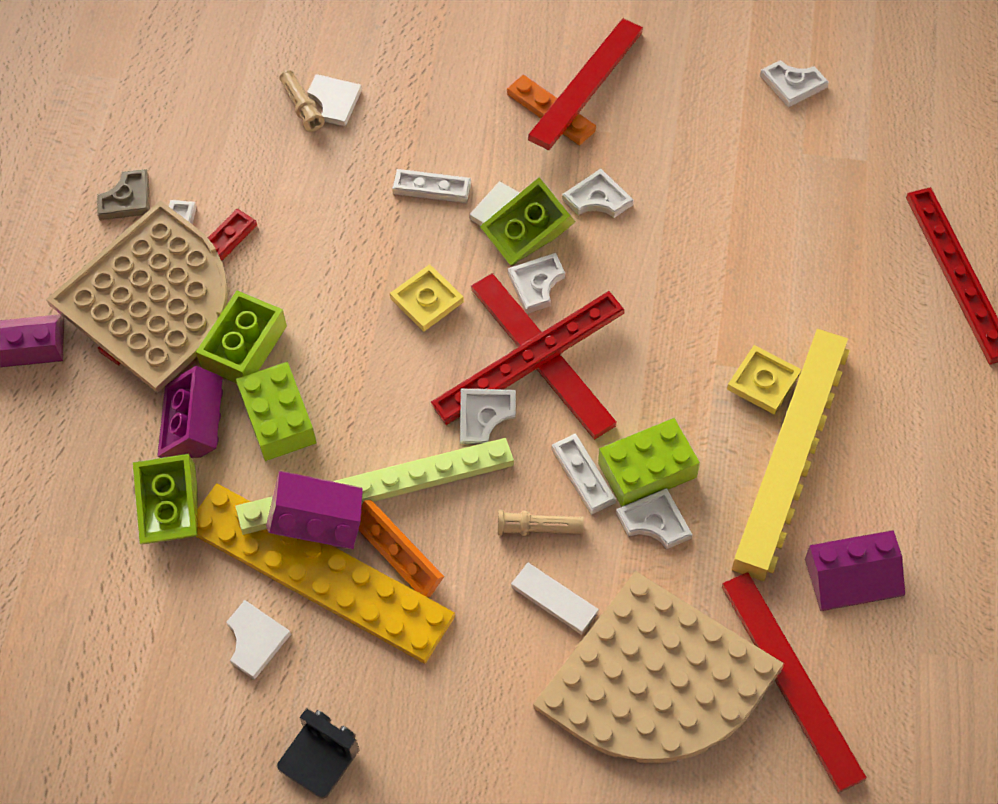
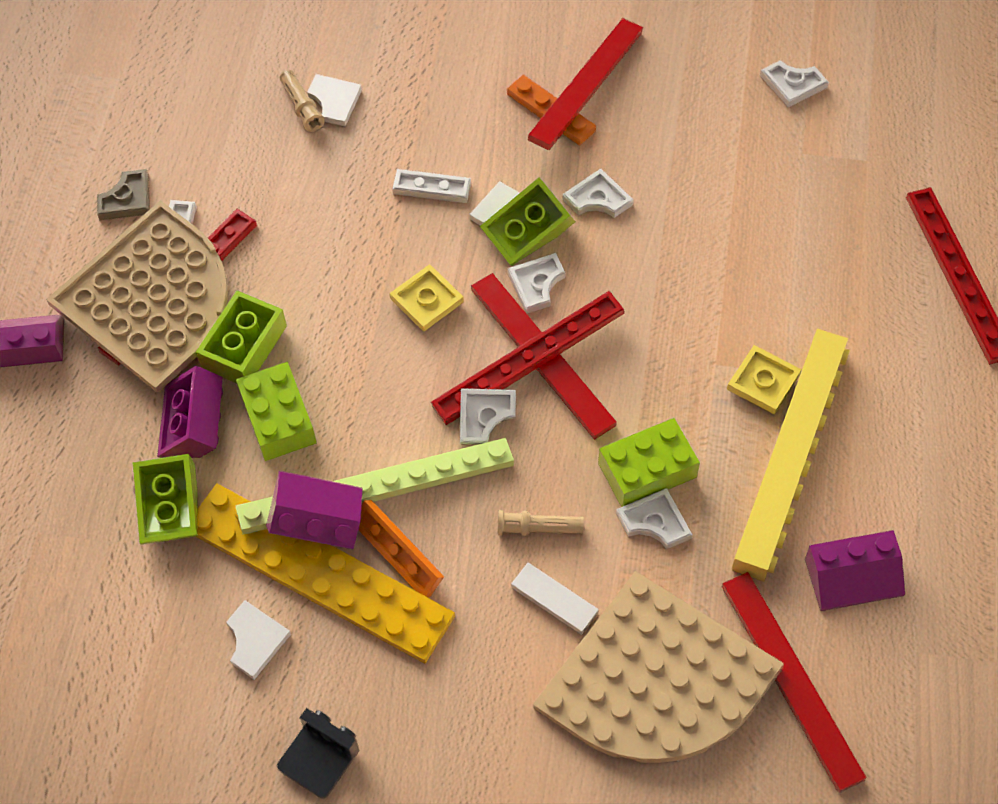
(583, 474): white tile -> none

